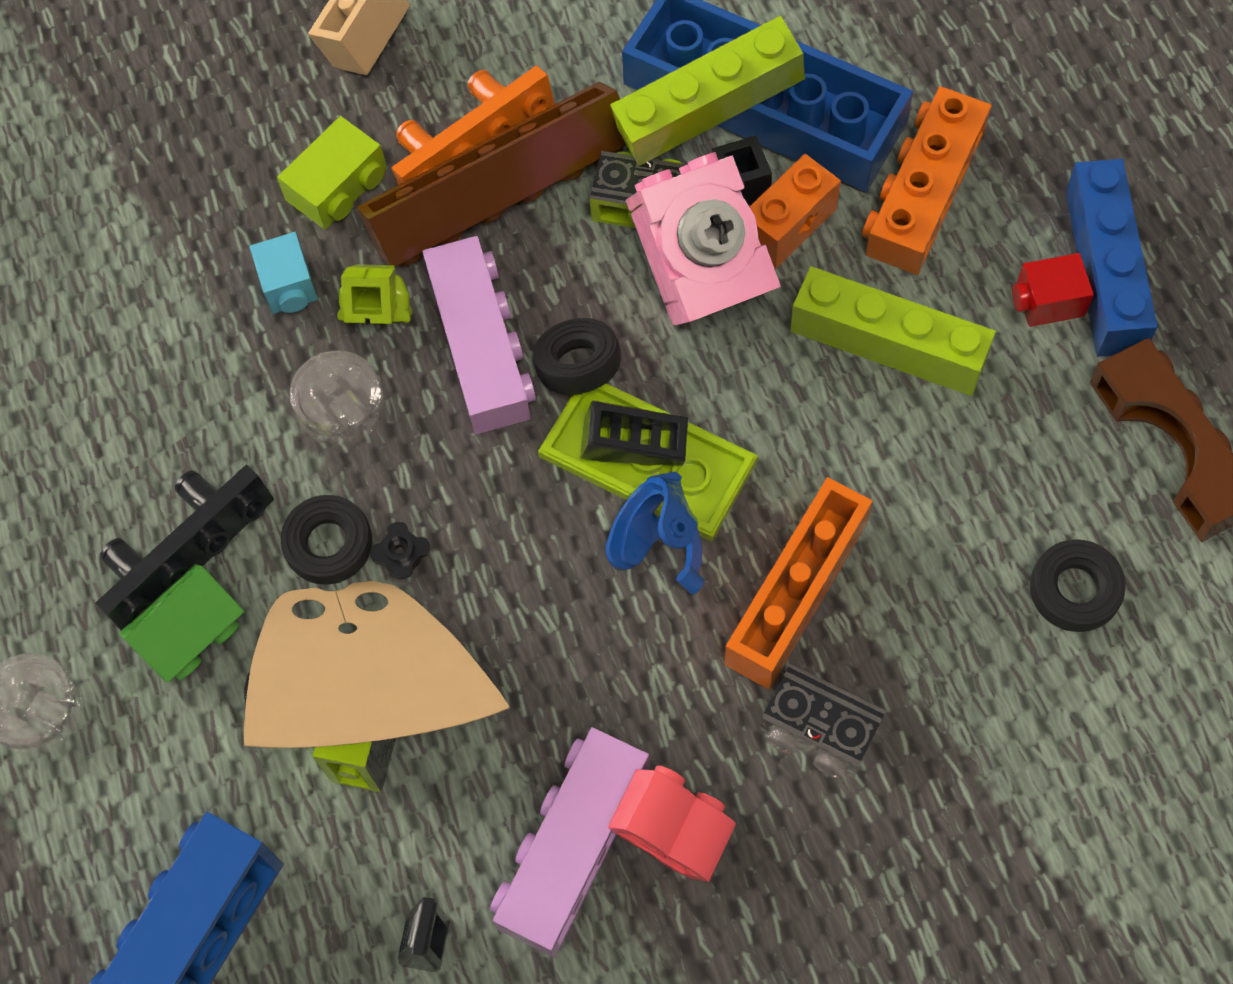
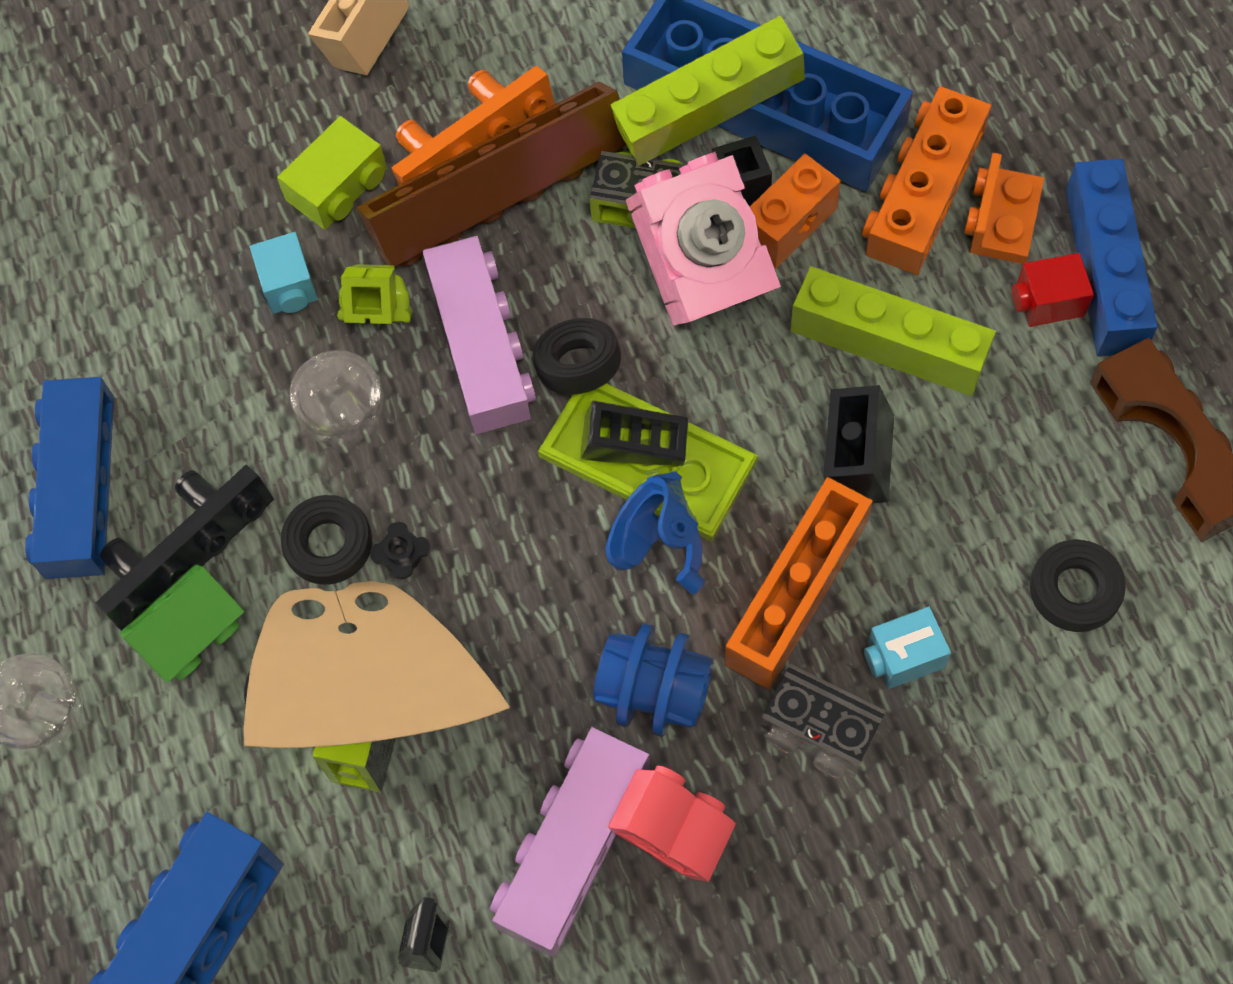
(71, 478): none -> blue brick
(653, 679): none -> blue piece
(860, 441): none -> black brick
(906, 648): none -> medium azure brick
(1006, 213): none -> orange bracket

